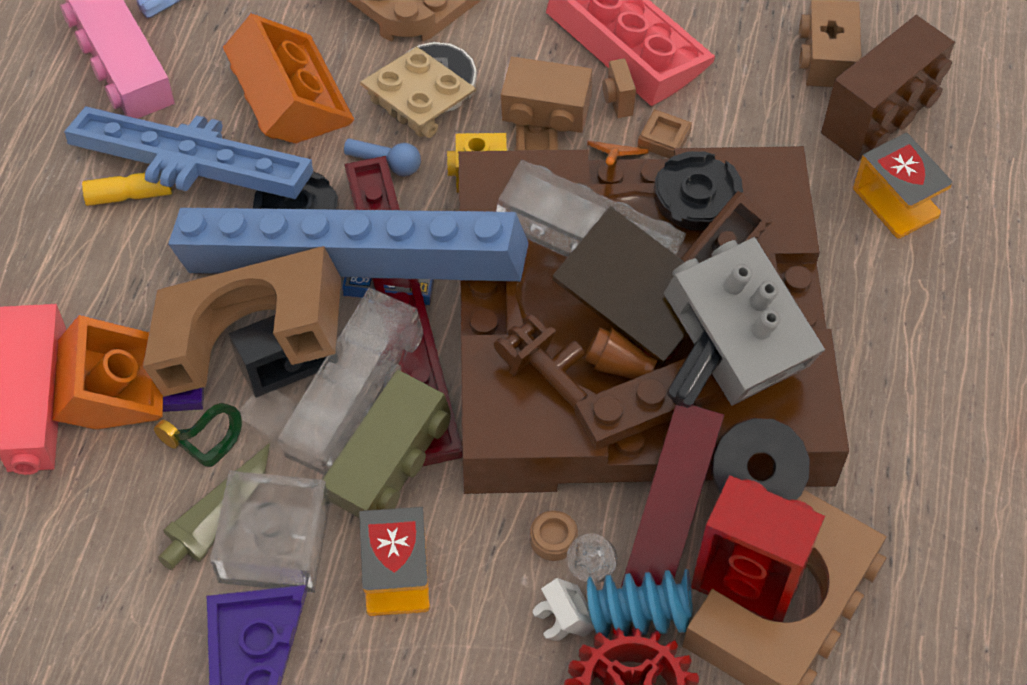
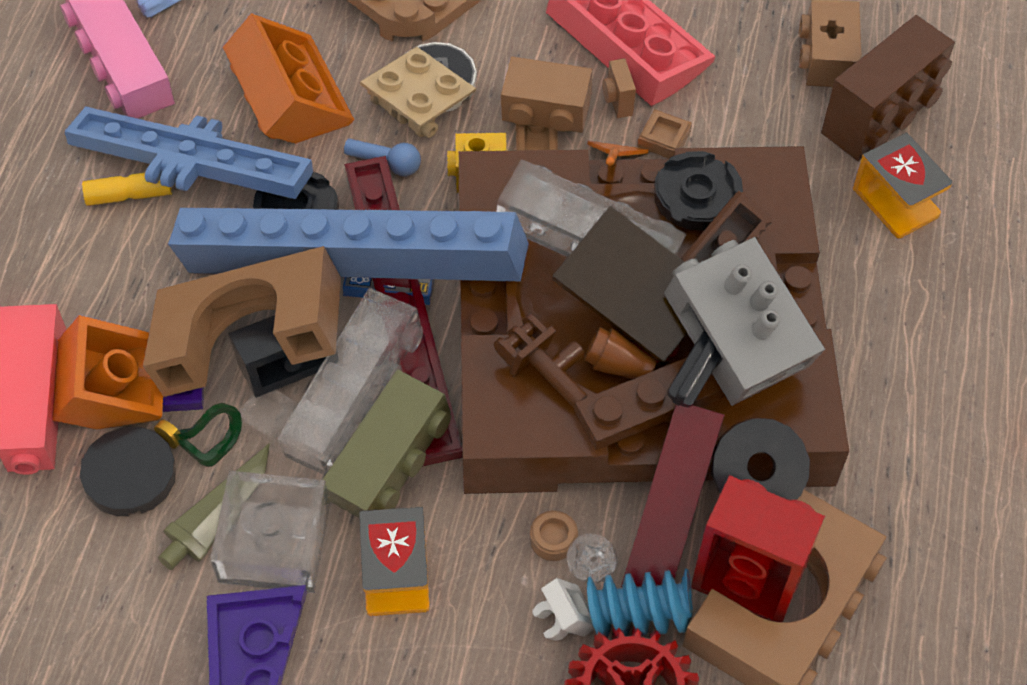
(128, 471): none -> black tile

